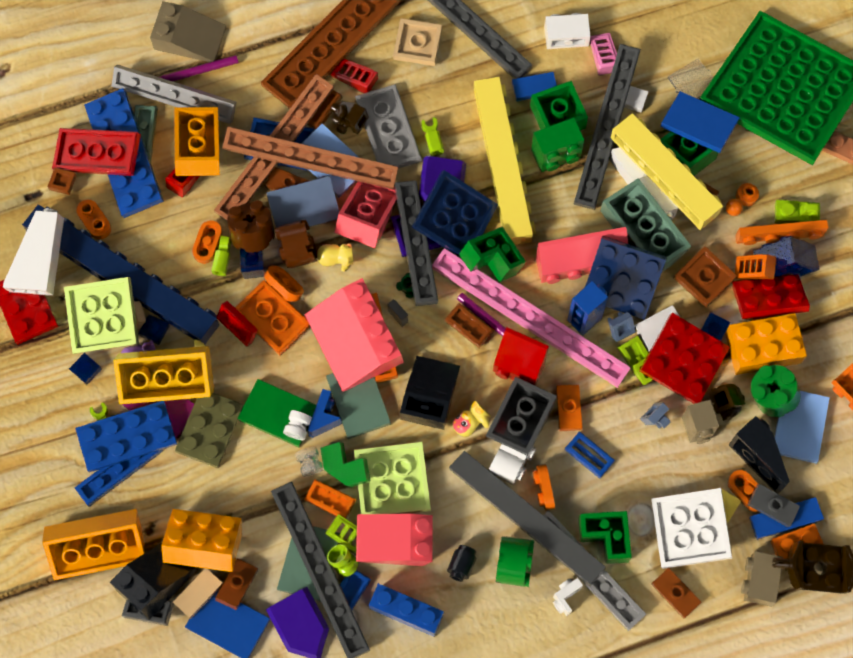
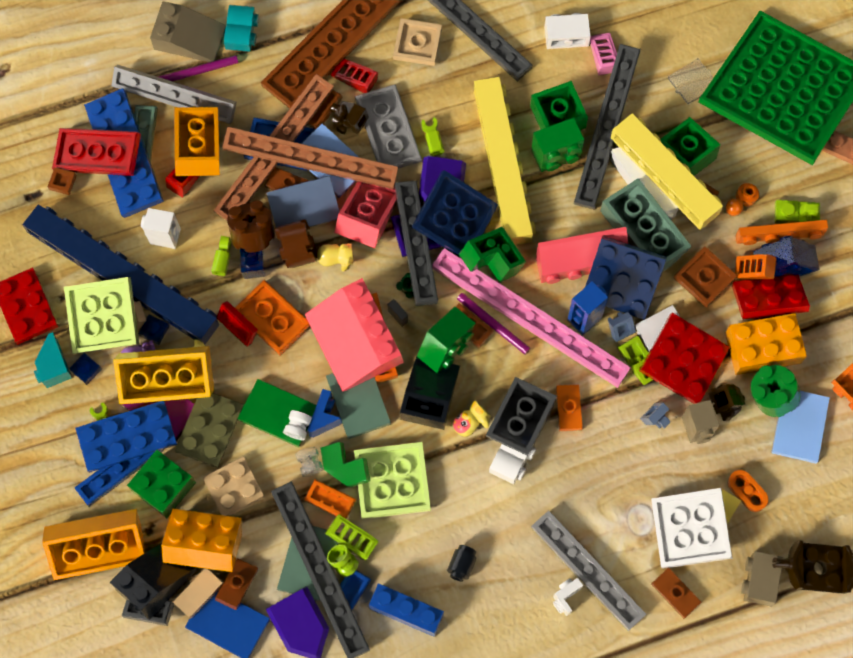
(38, 255): white slope -> none
(51, 363): none -> teal slope
(92, 218): orange plate -> none
(161, 228): none -> white brick
(161, 483): none -> green brick
(207, 243): orange plate -> none
(233, 487): none -> tan plate
(240, 28): none -> teal brick
(283, 283): orange plate -> none
(395, 539): coral slope -> none
(446, 340): none -> green brick
(514, 561): green brick -> none
(520, 357): red slope -> none
(527, 518): dark grey tile -> none
(529, 85): blue tile -> none
(542, 478): orange plate -> none
(604, 467): blue tile -> none
(612, 530): green brick -> none
(636, 99): white tile -> none
(699, 122): blue tile -> none
(715, 326): clear blue plate -> none
(760, 452): black slope -> none
(773, 505): dark grey plate -> none
(784, 542): orange plate -> none
(807, 514): blue tile -> none

